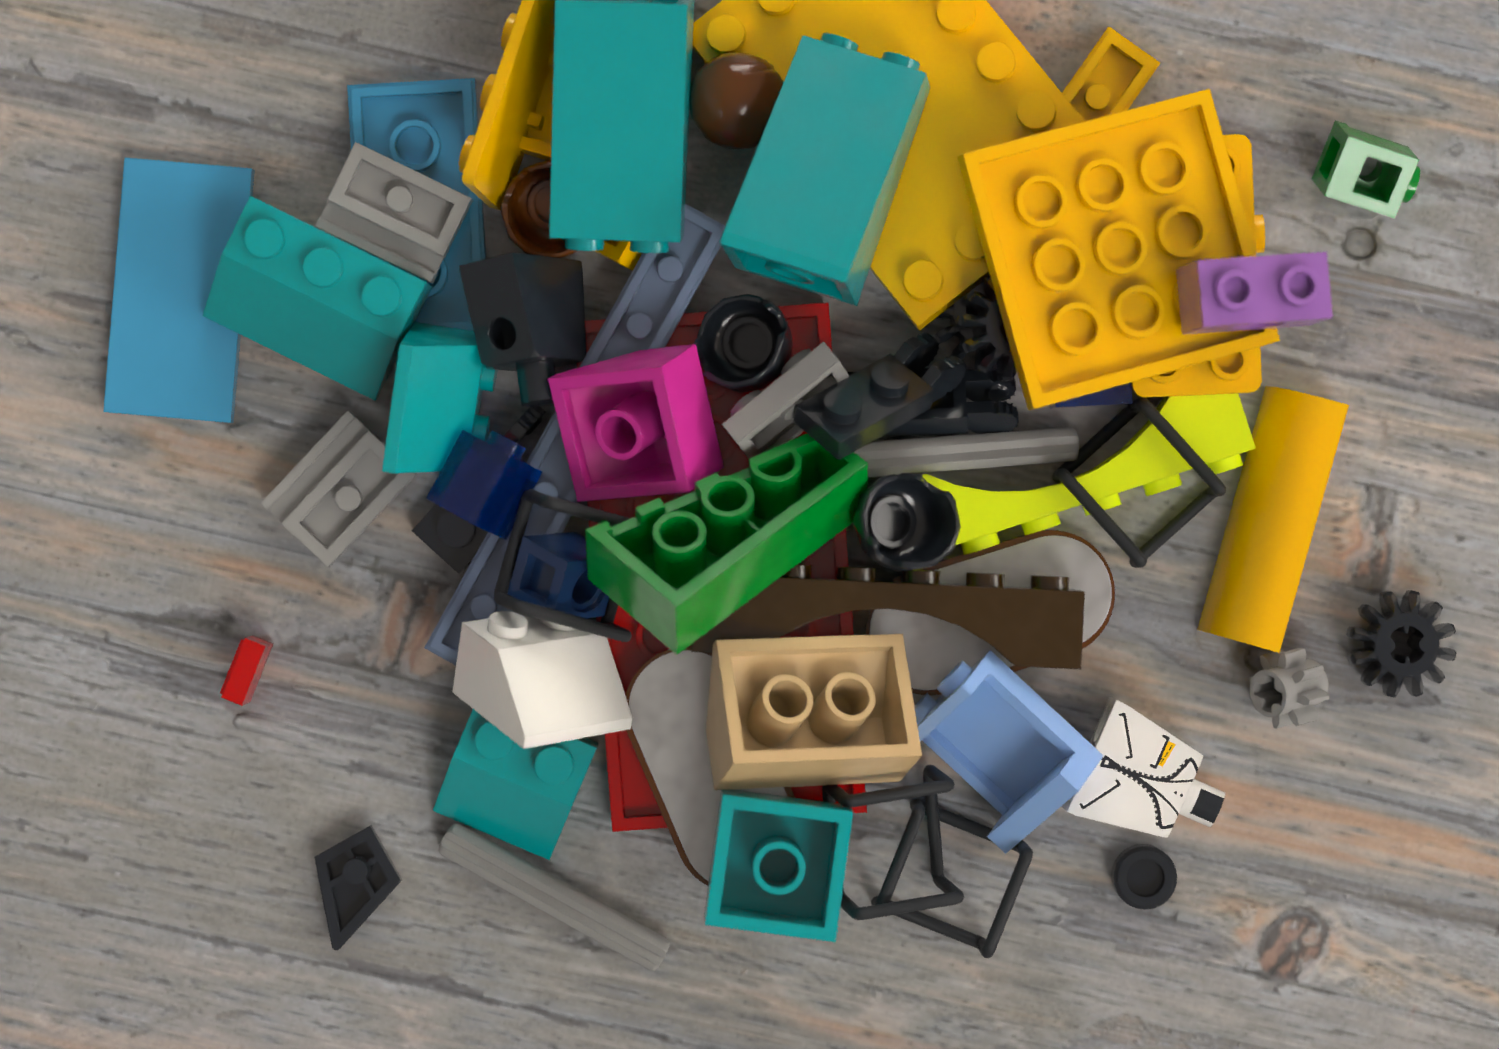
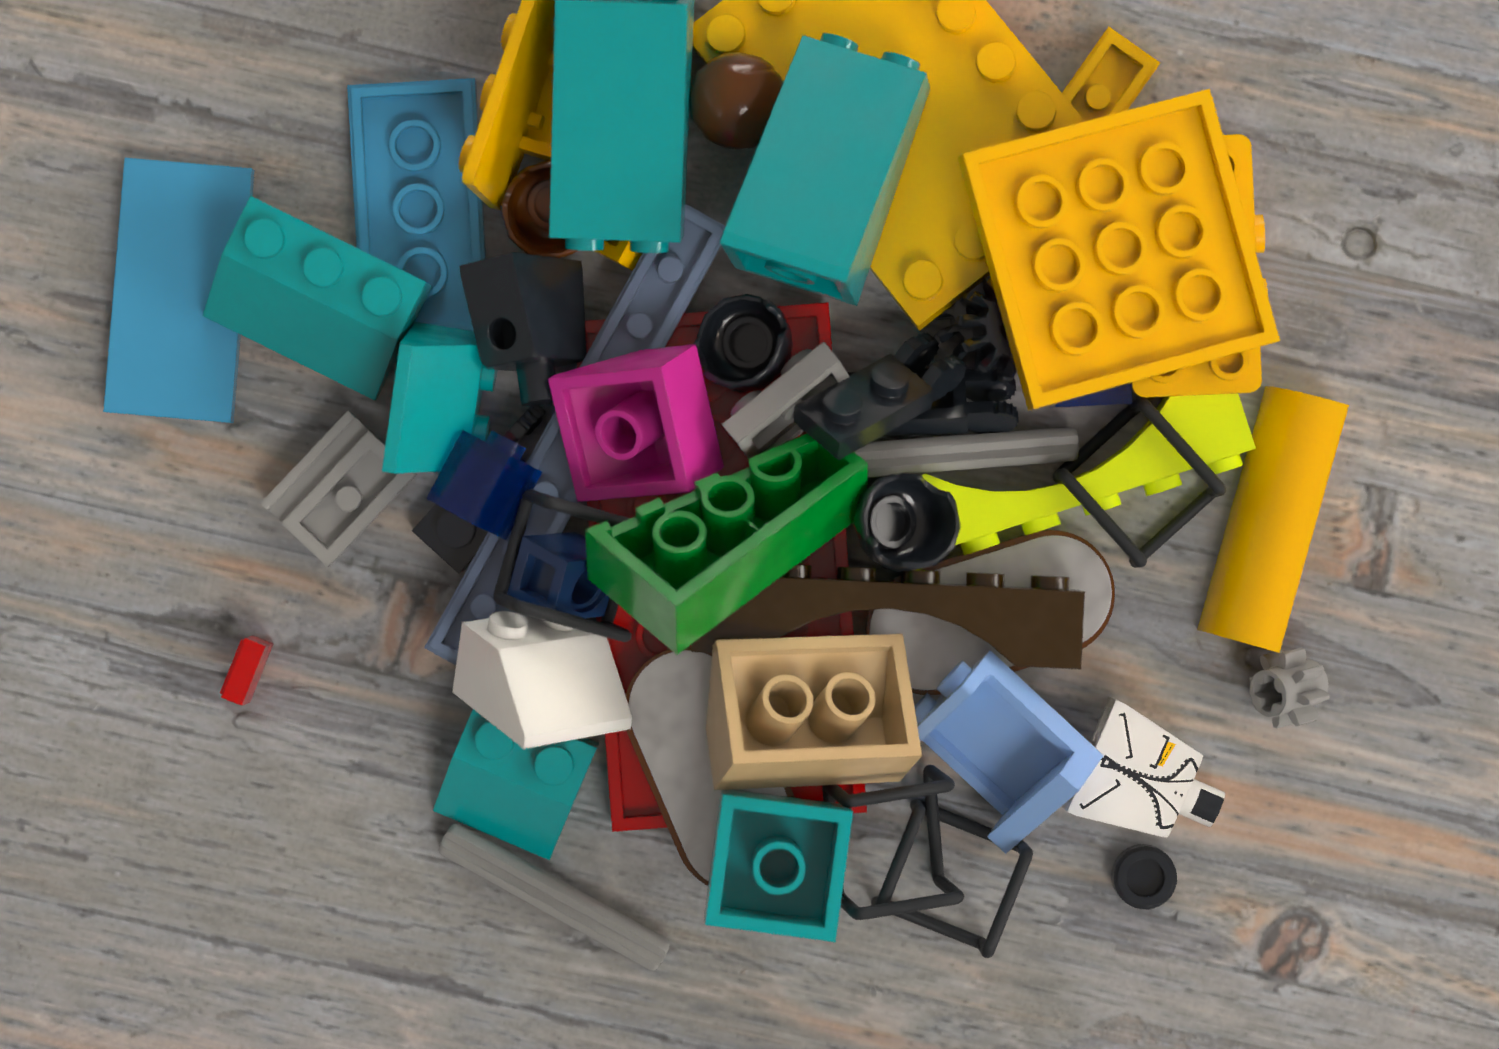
(354, 882): black piece -> none
(394, 212): light grey plate -> none
(1254, 293): medium lavender brick -> none
(1380, 191): brick -> none
(1422, 641): black gear -> none

